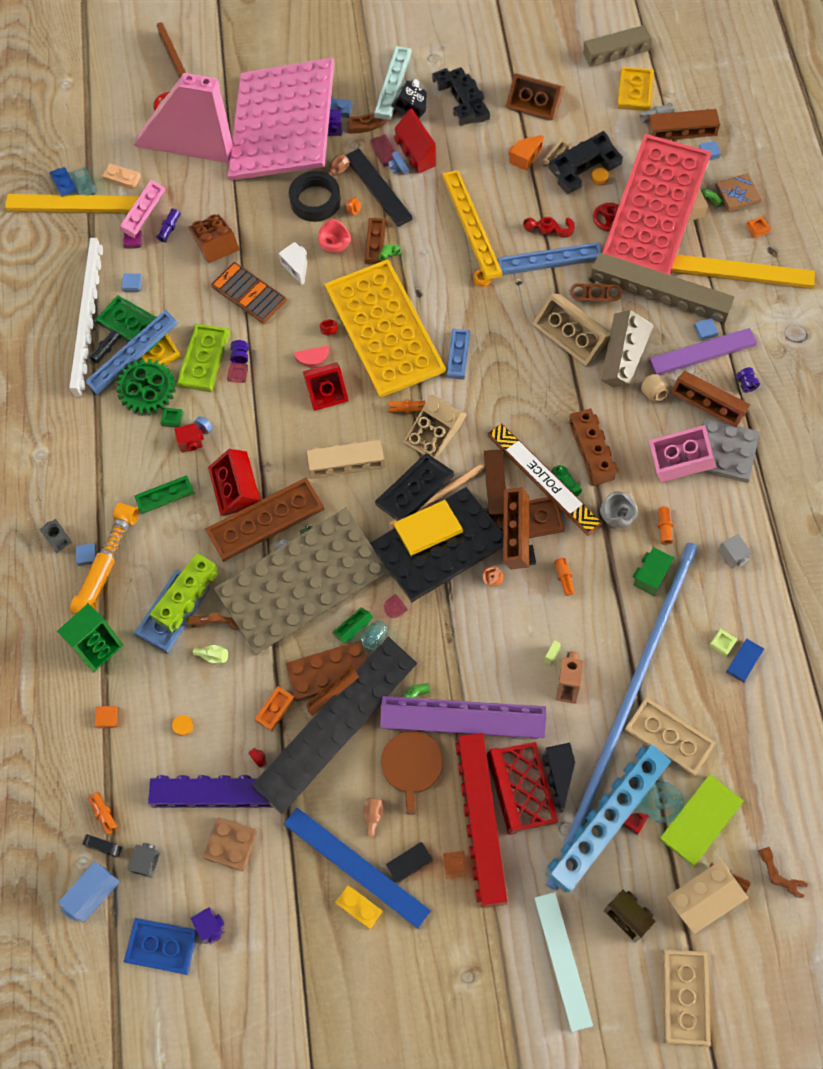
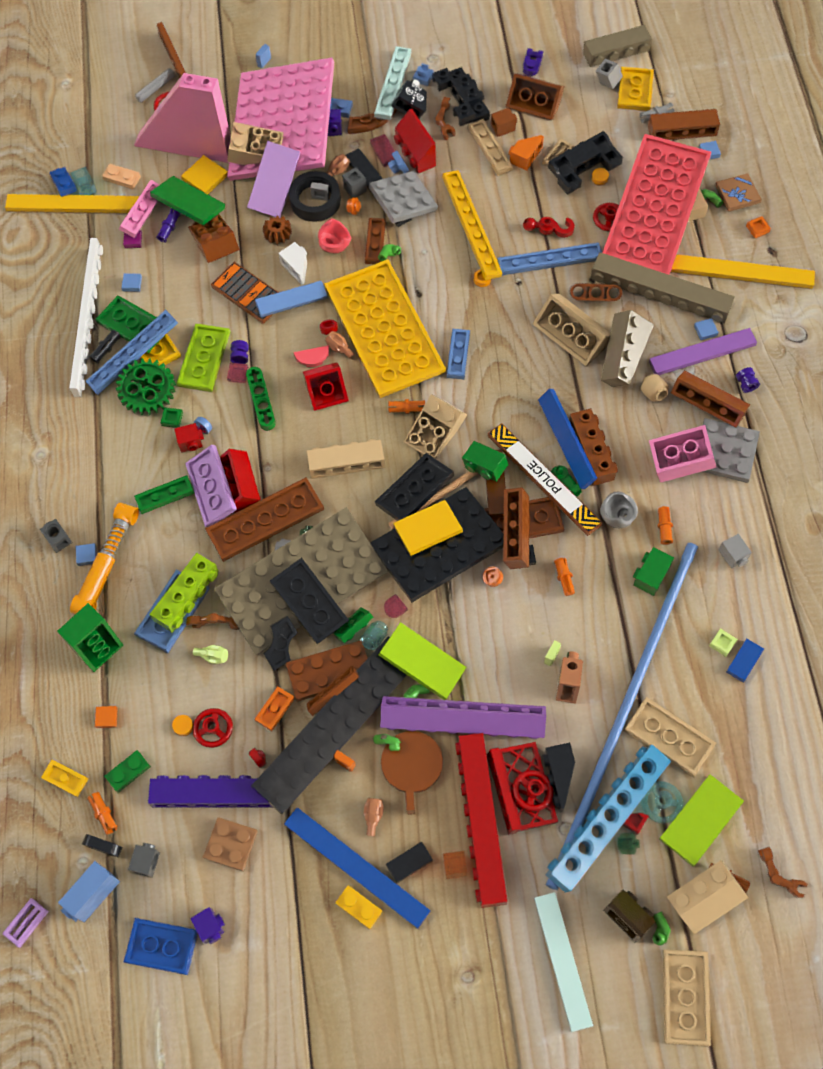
(7, 933): none -> lavender tile
(64, 778): none -> yellow plate
(127, 771): none -> green plate
(153, 86): none -> light grey axle
(187, 200): none -> green tile
(204, 175): none -> yellow tile
(206, 724): none -> red piece
(210, 486): none -> lavender tile
(249, 143): none -> tan slope
(260, 398): none -> green beam
(263, 56): none -> medium blue tile
(273, 179): none -> lavender tile
(277, 230): none -> dark orange gear
(282, 633): none -> black tile
(291, 298): none -> medium blue tile
(309, 600): none -> black plate
(320, 191): none -> light grey plate
(338, 344): none -> nougat piece
(344, 761): none -> orange tile
(354, 182): none -> dark grey brick
(387, 739): none -> bright green arm
(403, 196): none -> light grey plate
(422, 661): none -> lime tile
(423, 74): none -> medium blue tile
(445, 128): none -> dark orange piece
(485, 461): none -> green brick
(490, 147): none -> tan tile
(503, 122): none -> dark orange brick
(532, 66): none -> dark purple plate
(538, 784): none -> red piece
(567, 439): none -> blue tile
(609, 73): none -> light grey brick
(628, 843): none -> clear green piece
(663, 929): none -> bright green arm

